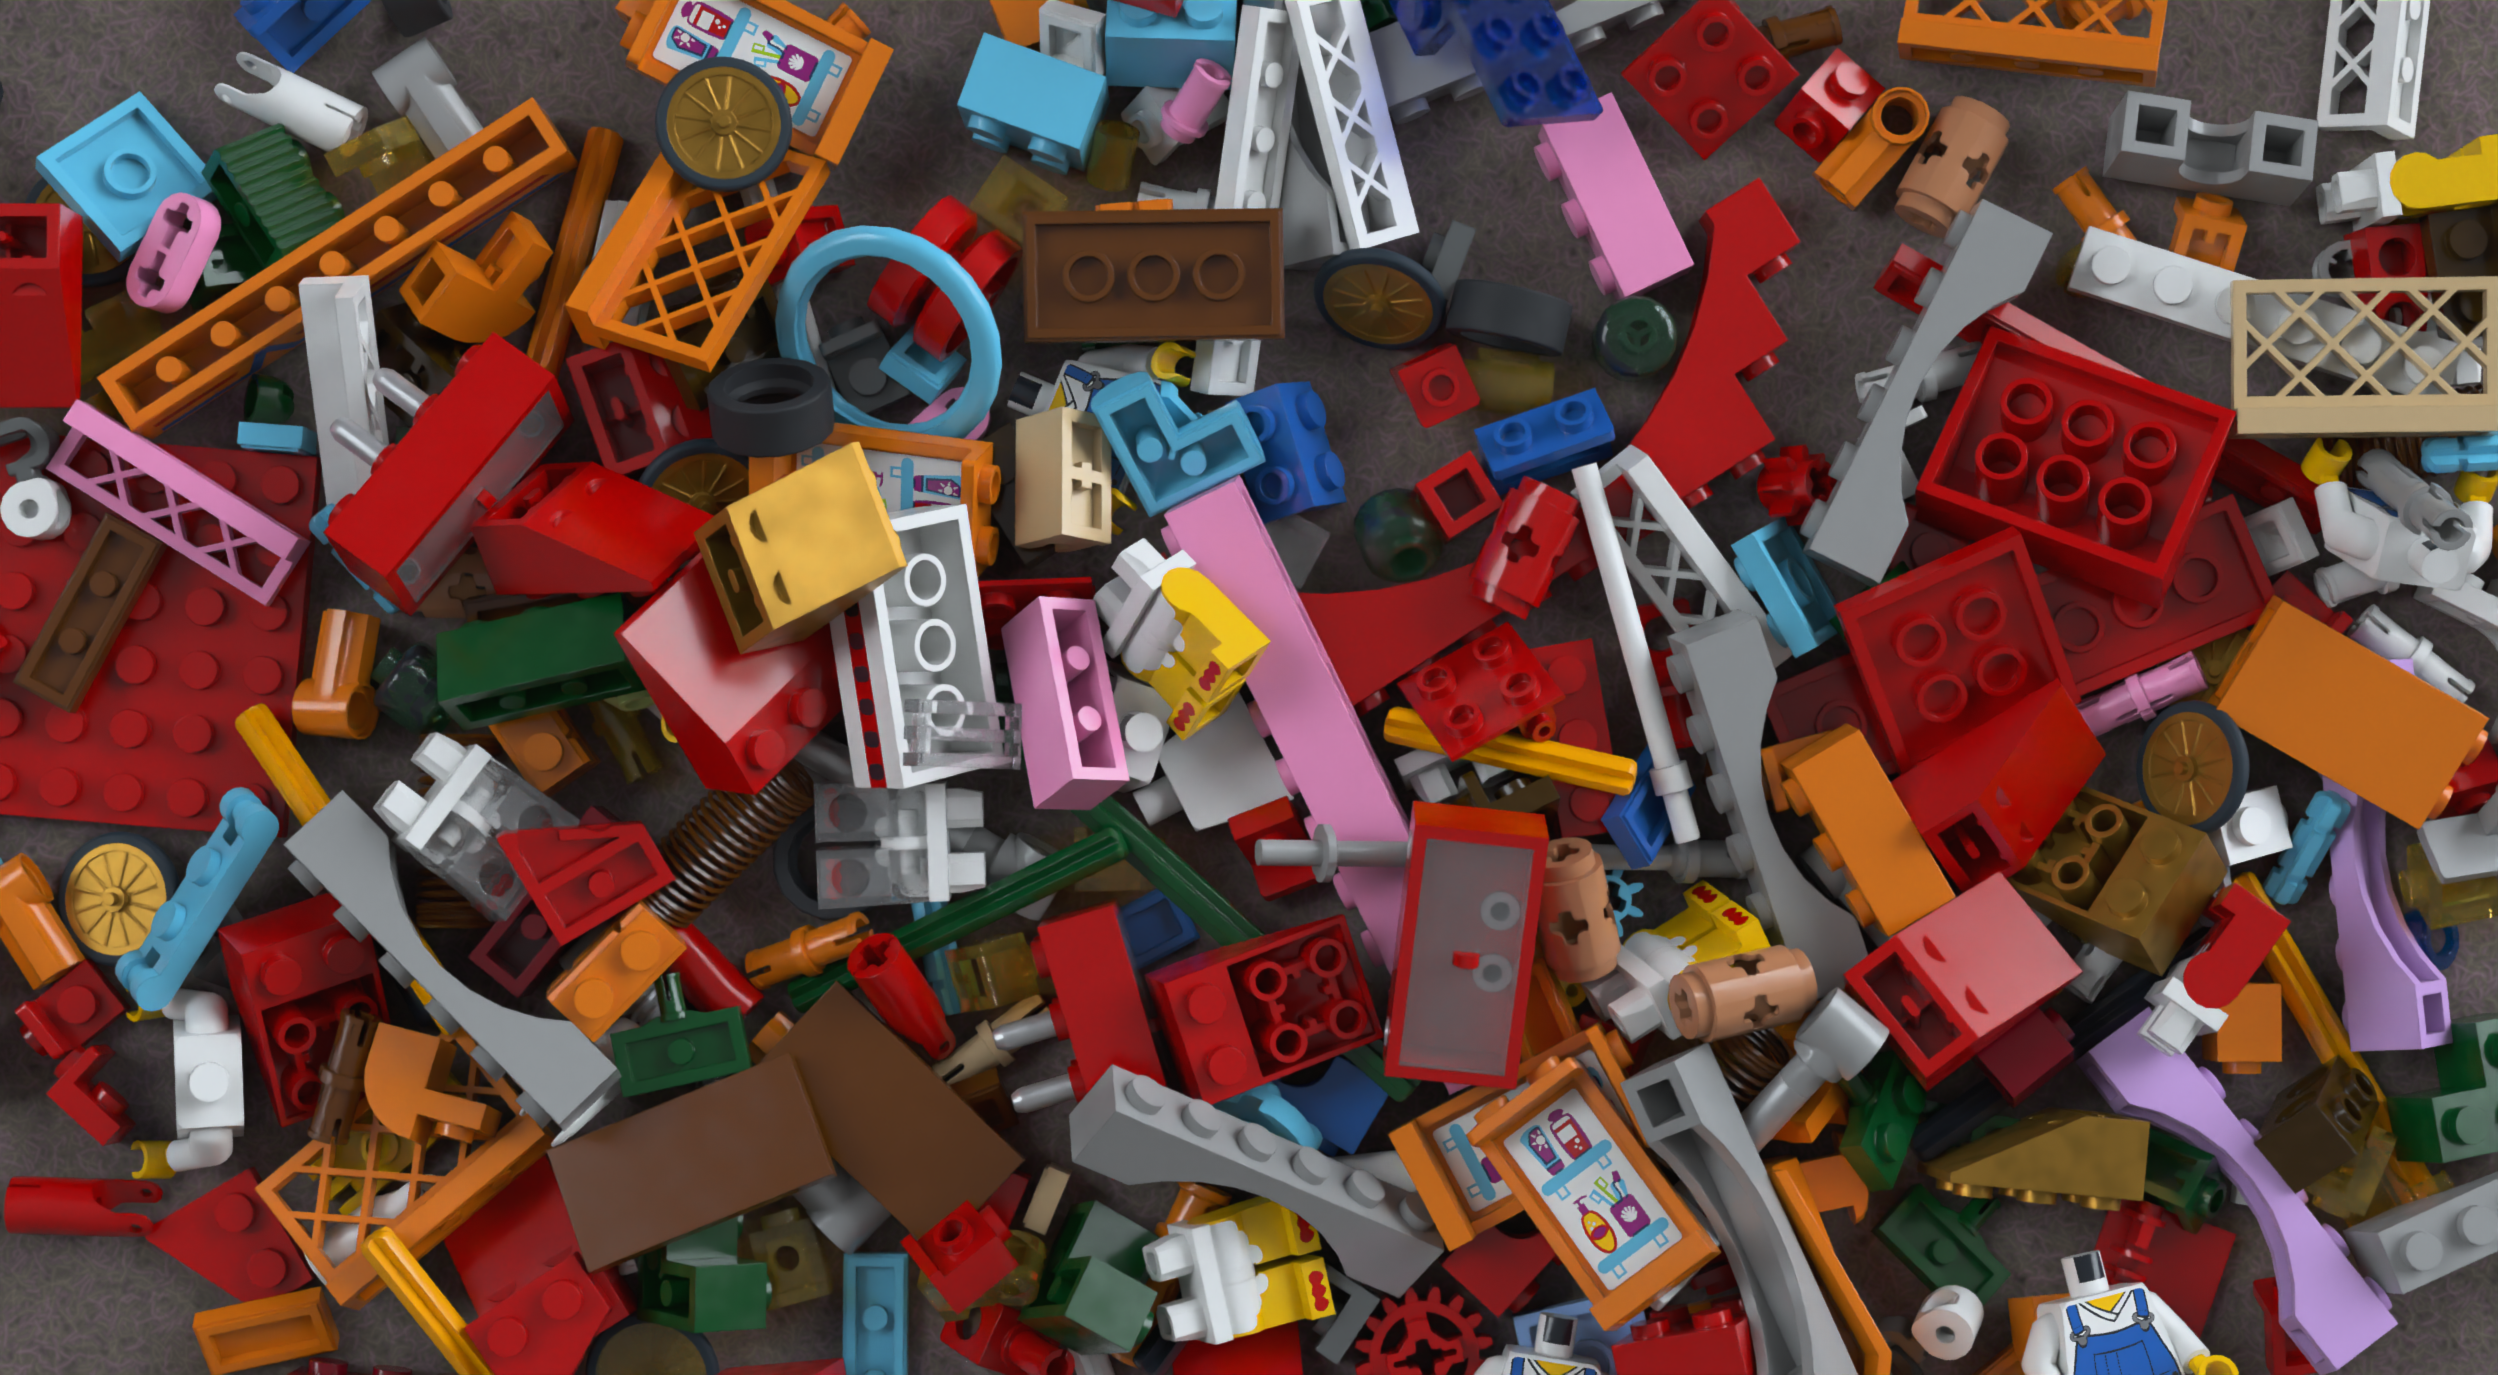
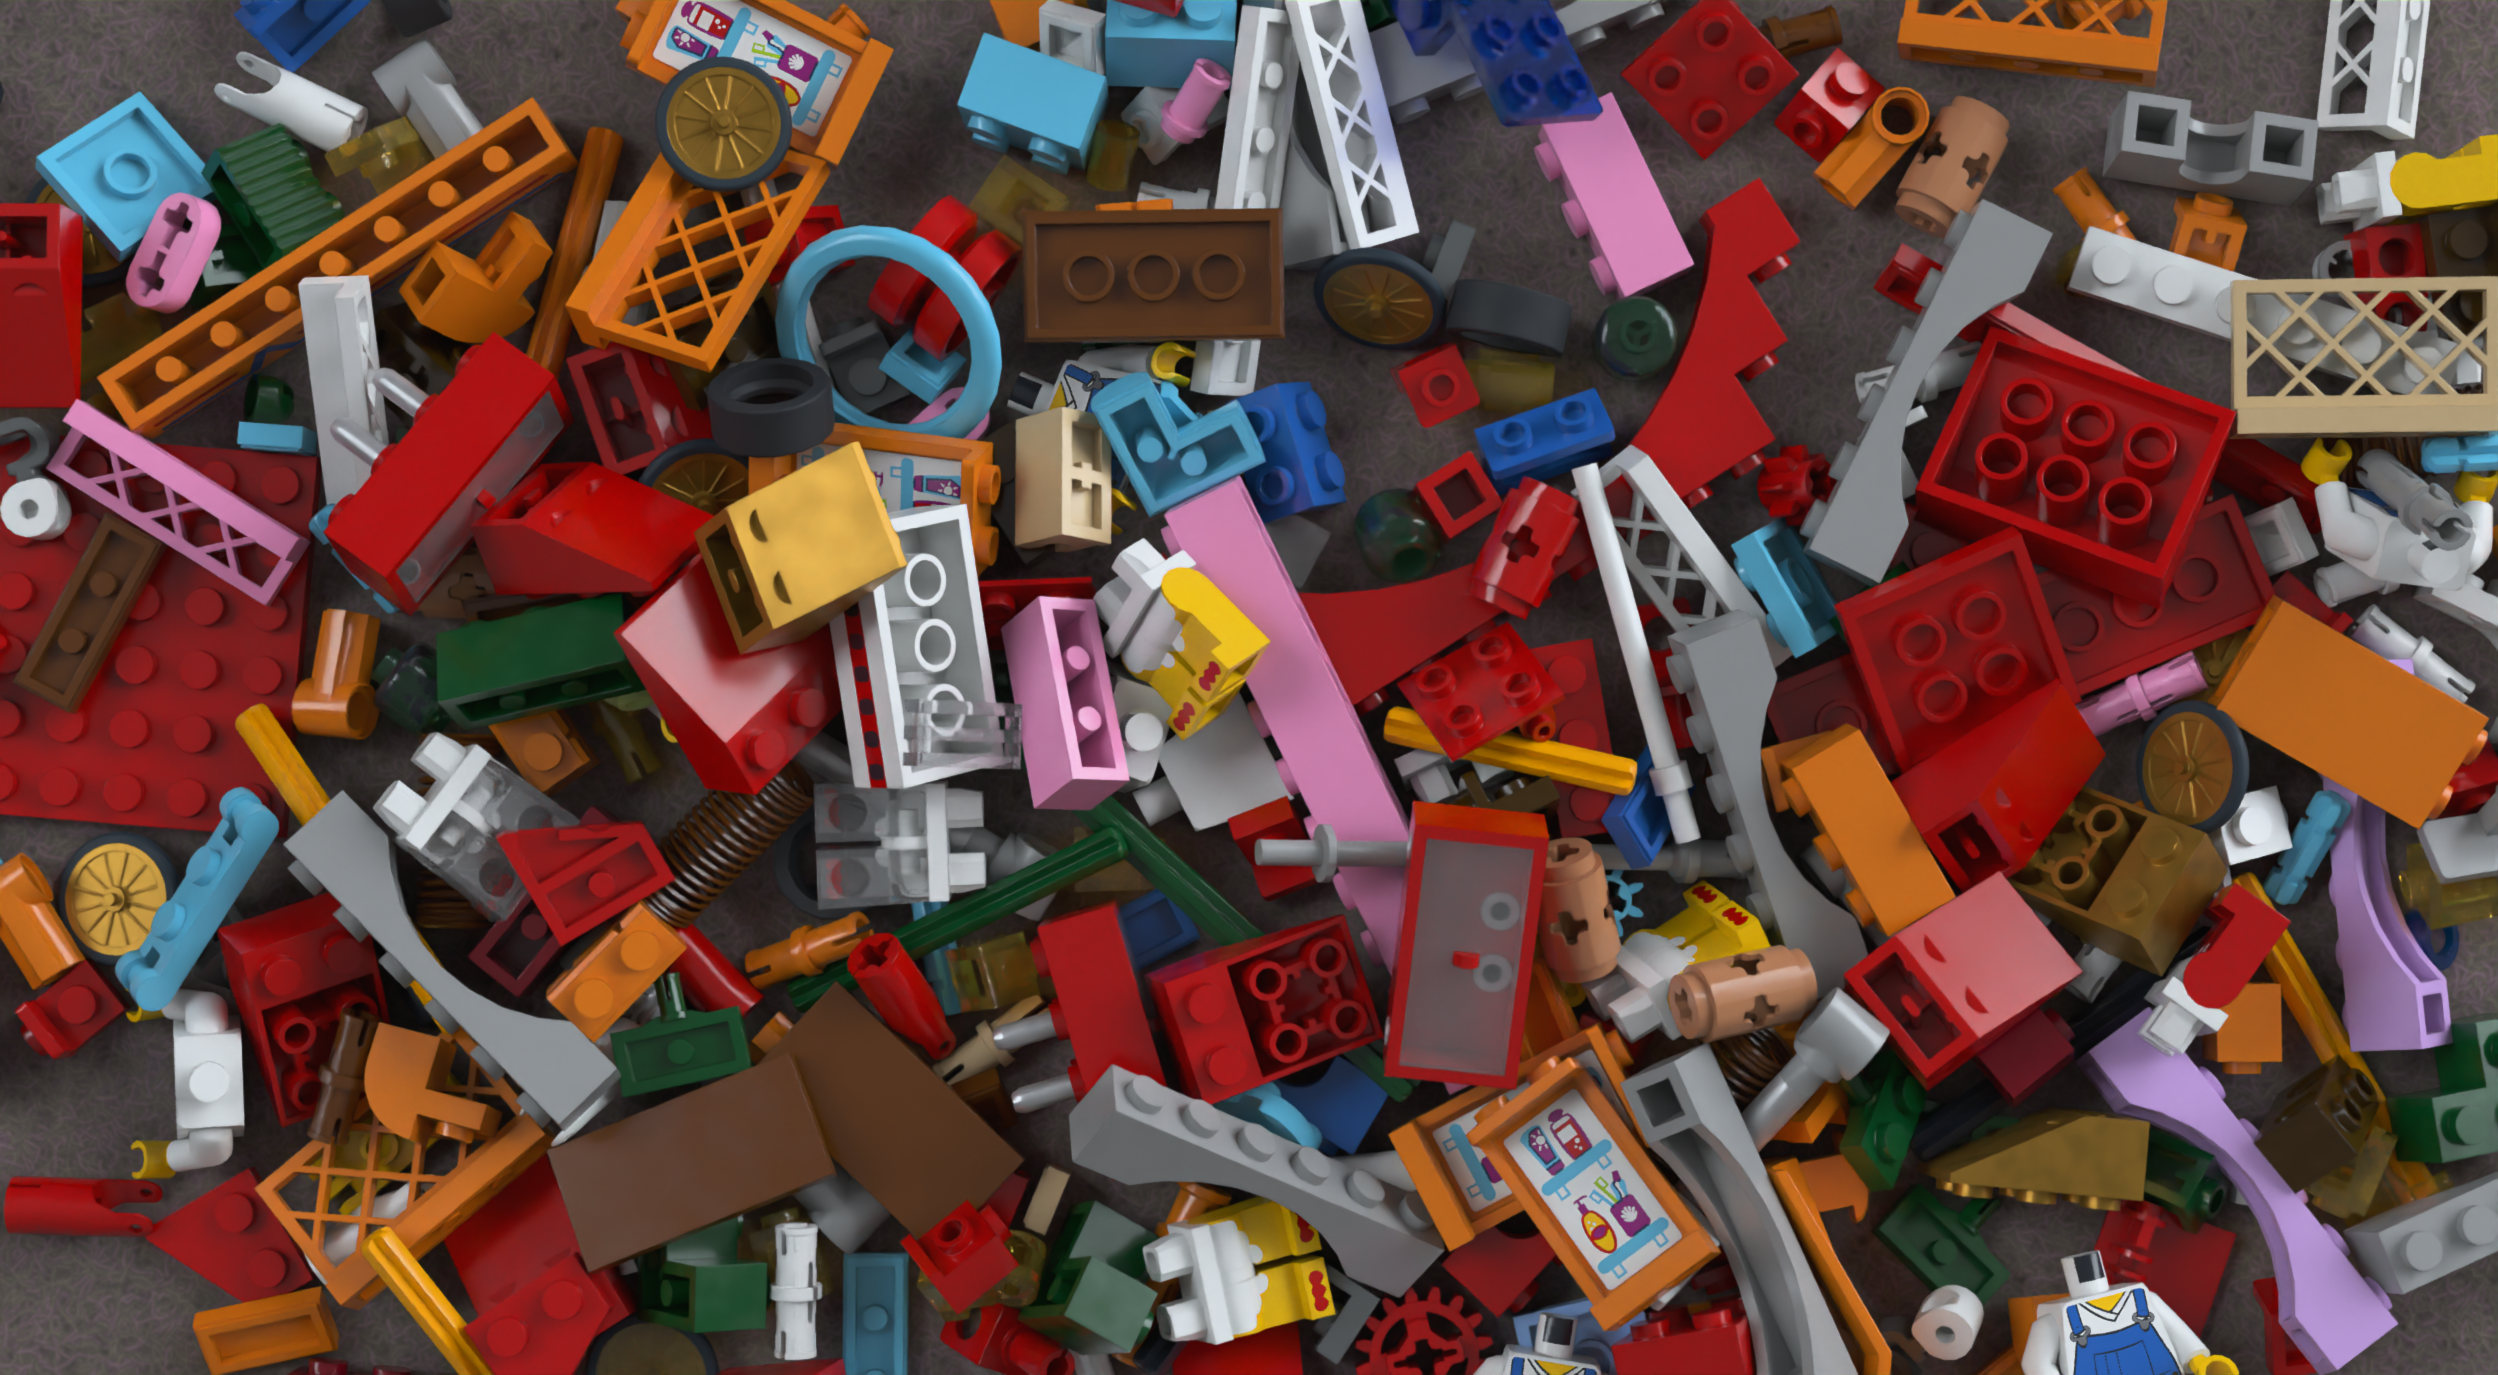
(93, 1107): red bracket -> none
(795, 1291): none -> white pin

